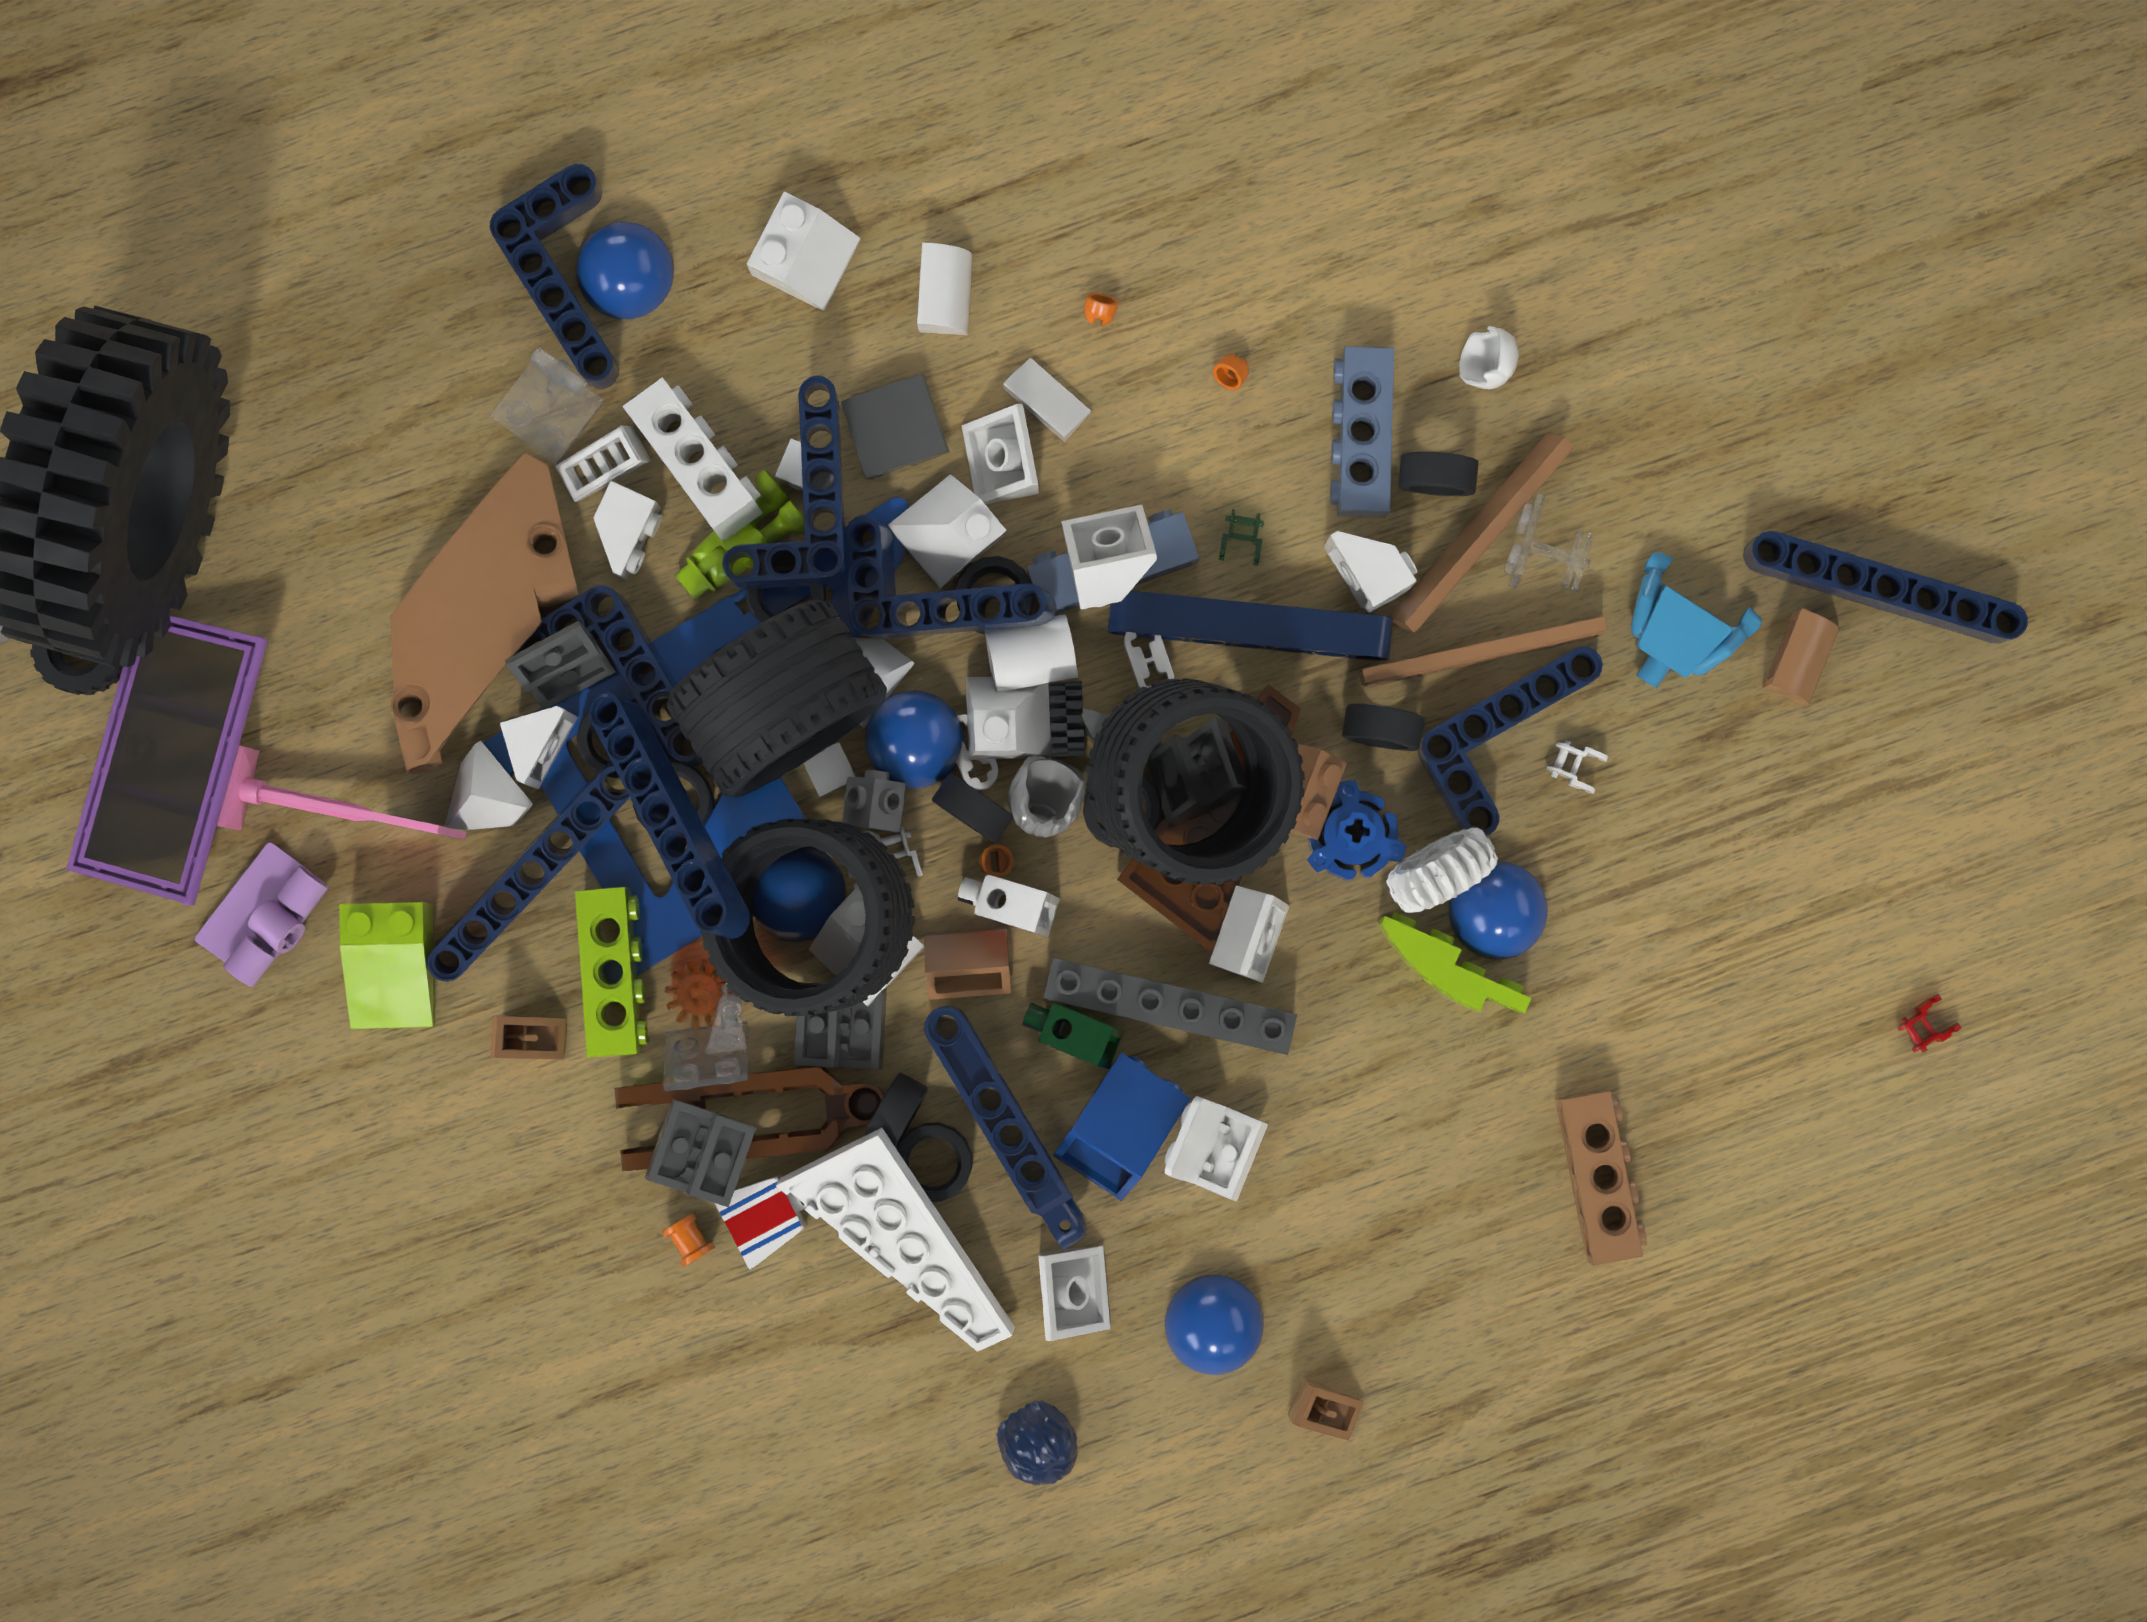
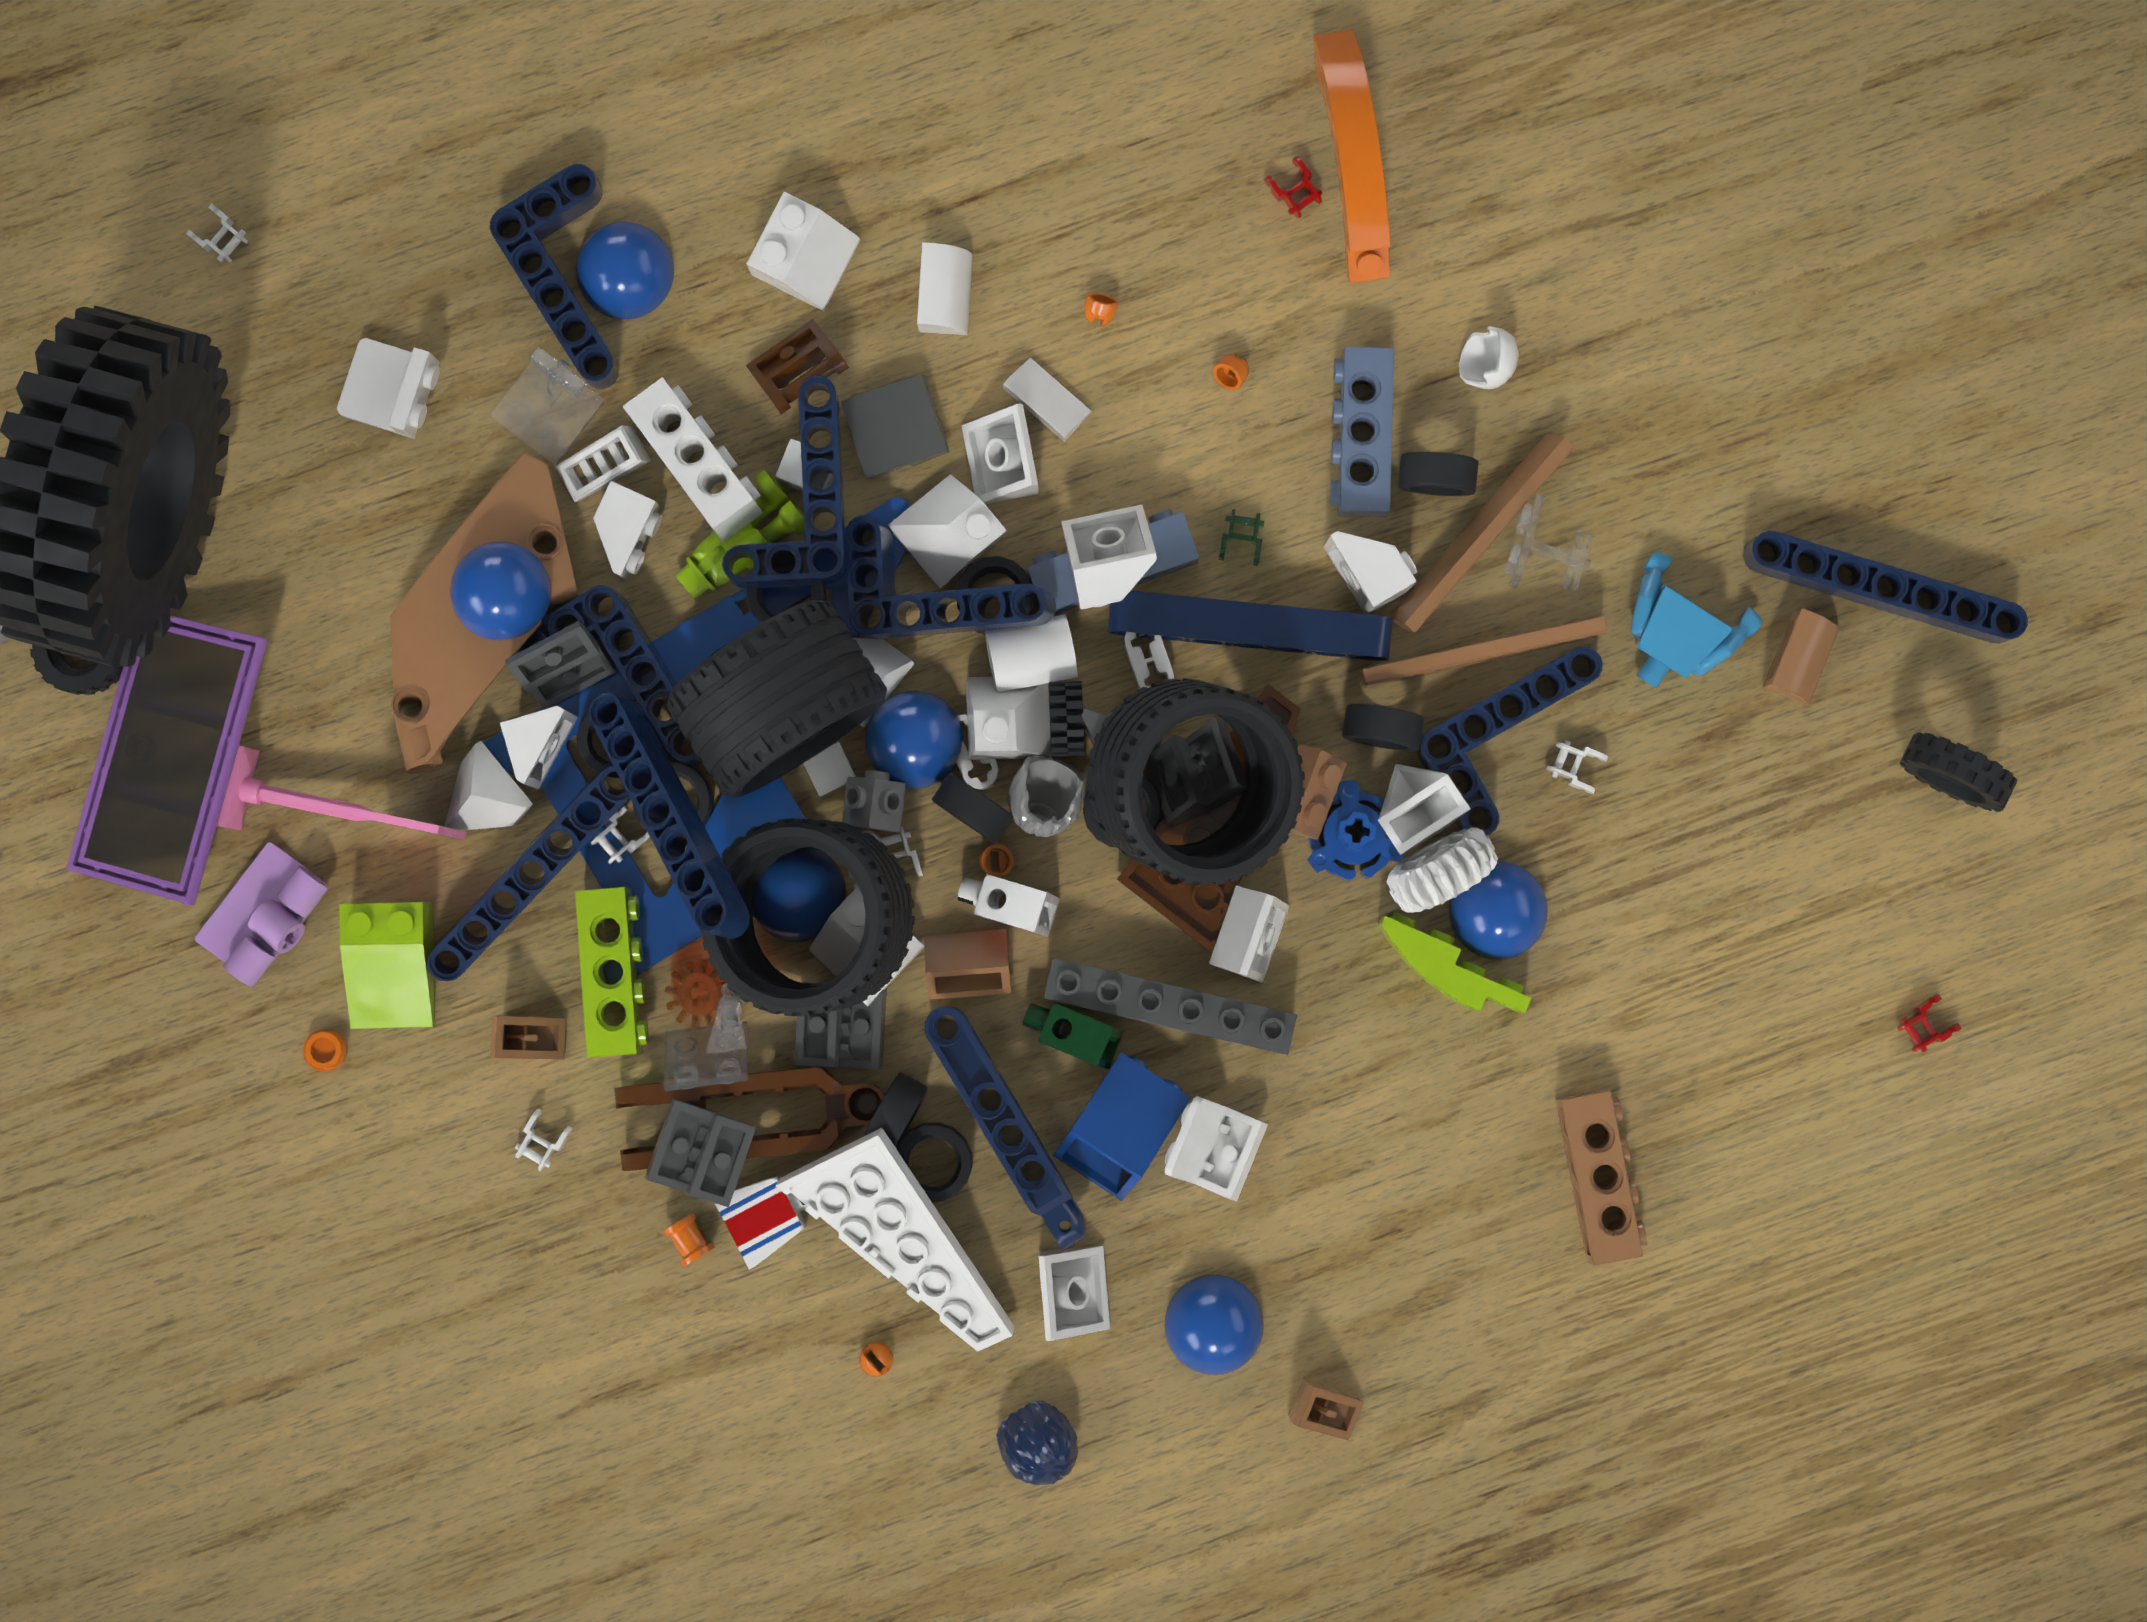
(231, 245): none -> white piece
(325, 1050): none -> orange tile
(389, 387): none -> white bracket
(500, 590): none -> blue piece
(524, 1150): none -> white piece
(631, 846): none -> white piece
(790, 359): none -> reddish brown plate
(882, 1353): none -> orange hinge
(1314, 195): none -> red piece
(1357, 154): none -> orange arch
(1419, 806): none -> white slope
(1958, 771): none -> black tyre

